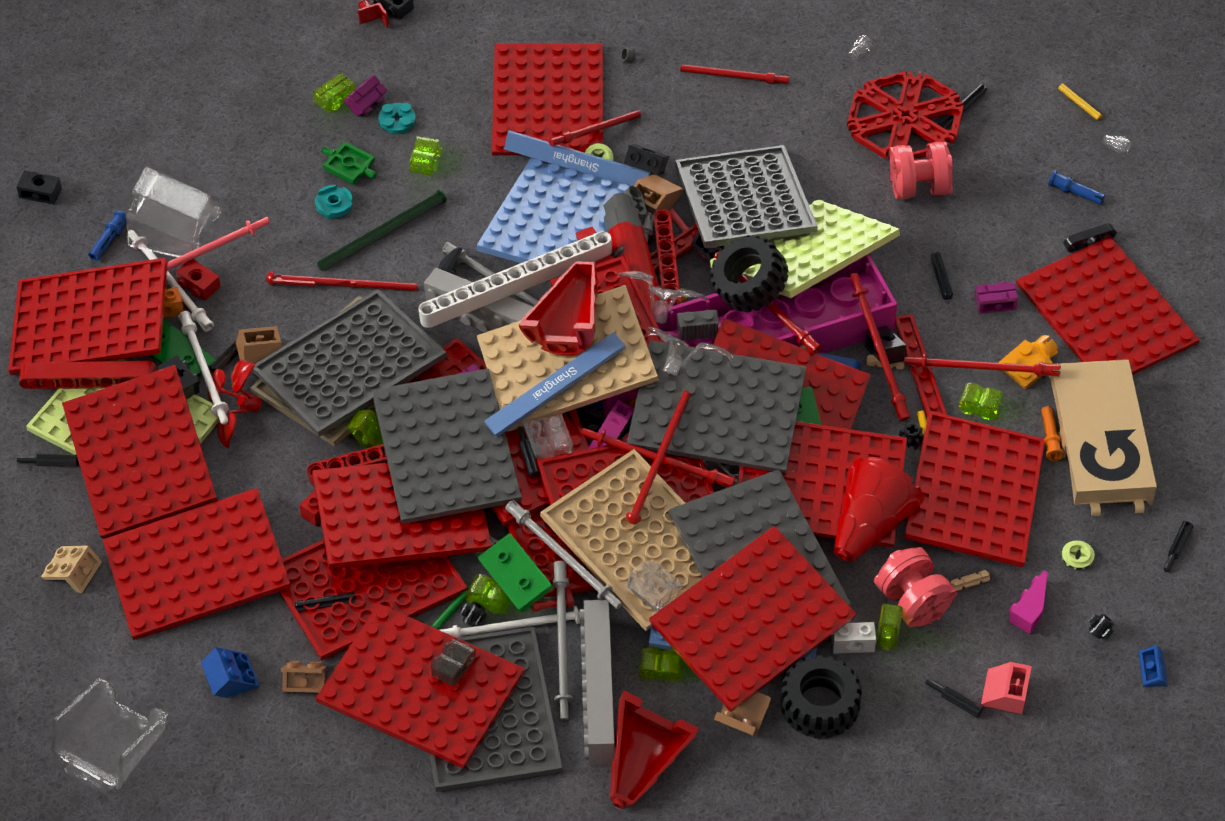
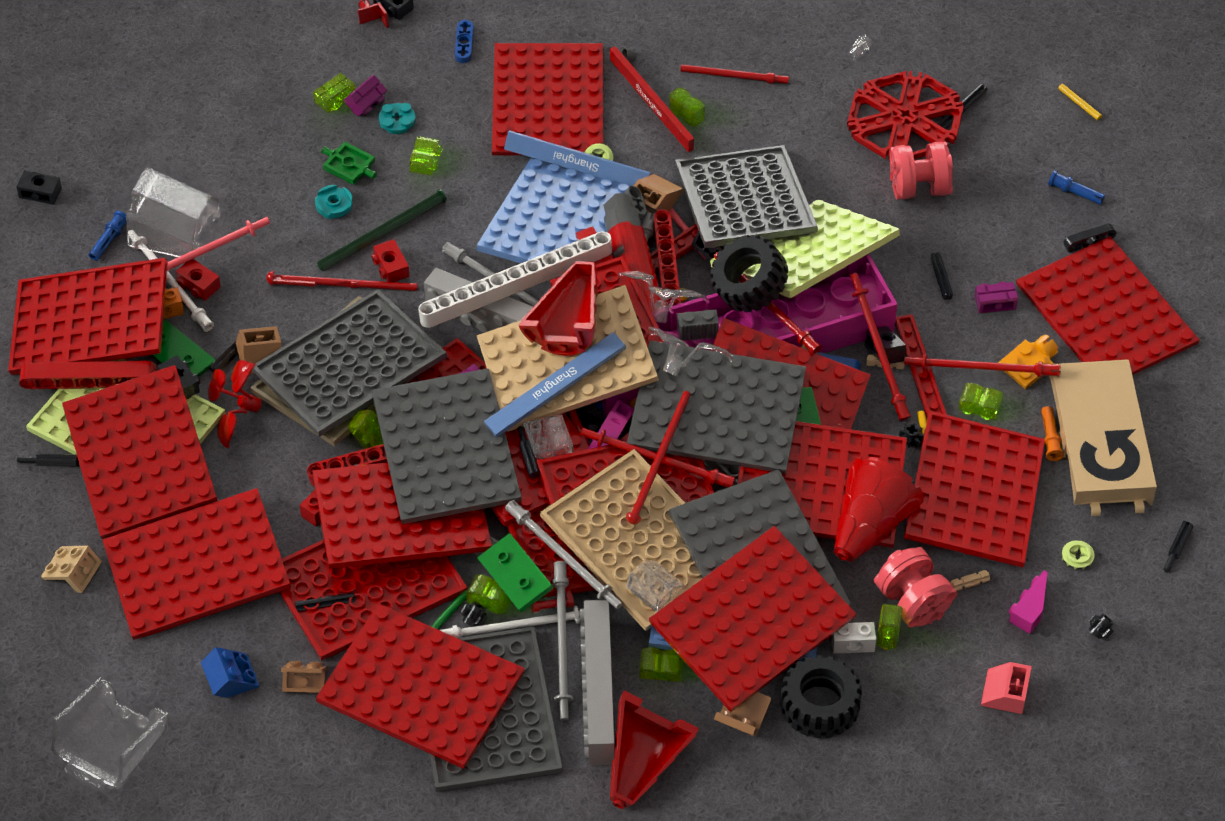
(189, 328): white bar -> none
(390, 261): none -> red brick
(449, 261): black piece -> none
(452, 662): clear smoke brick -> none
(464, 36): none -> blue beam
(567, 137): red bar -> none
(646, 159): black brick -> none
(652, 99): none -> red tile
(686, 106): none -> clear neon green brick
(957, 699): black axle -> none
(1118, 143): clear cone -> none
(1153, 667): blue slope -> none

